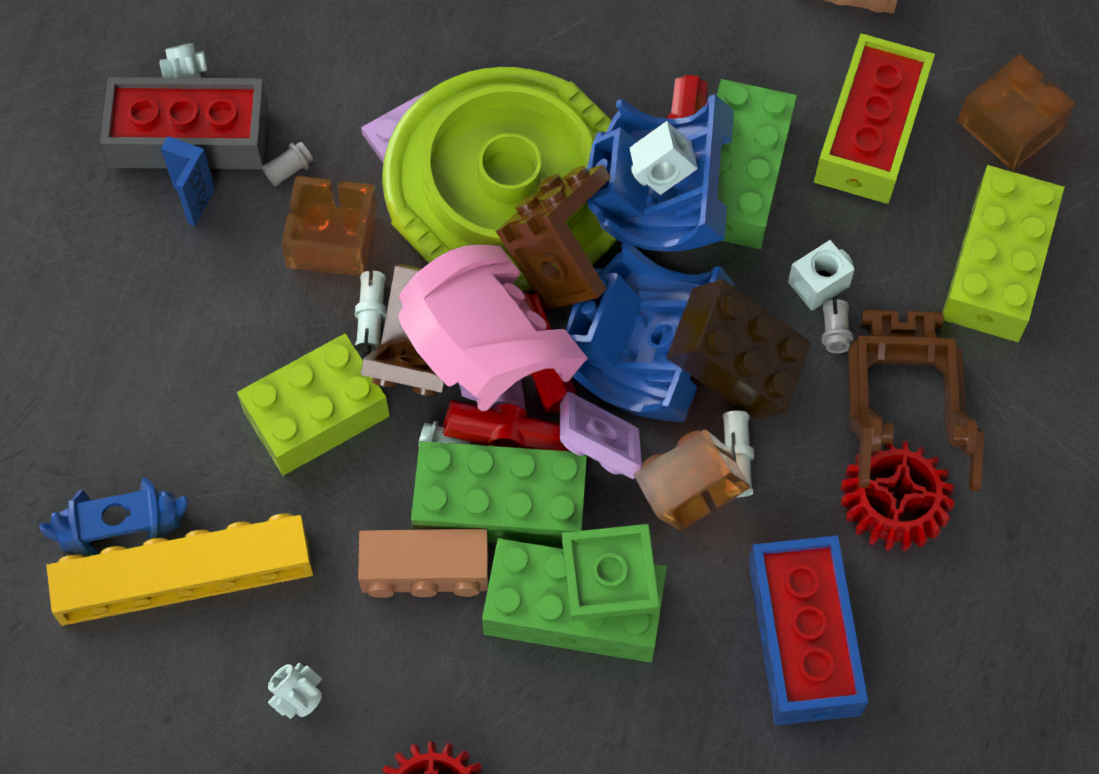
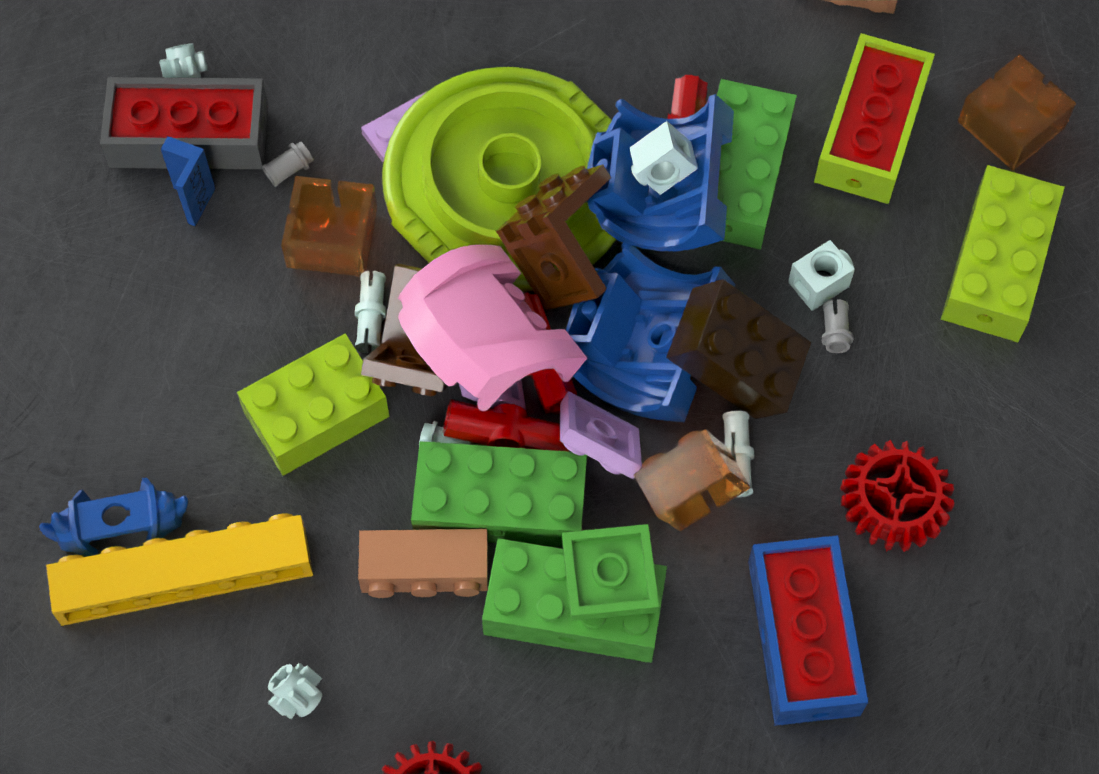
(909, 344): reddish brown piece -> none

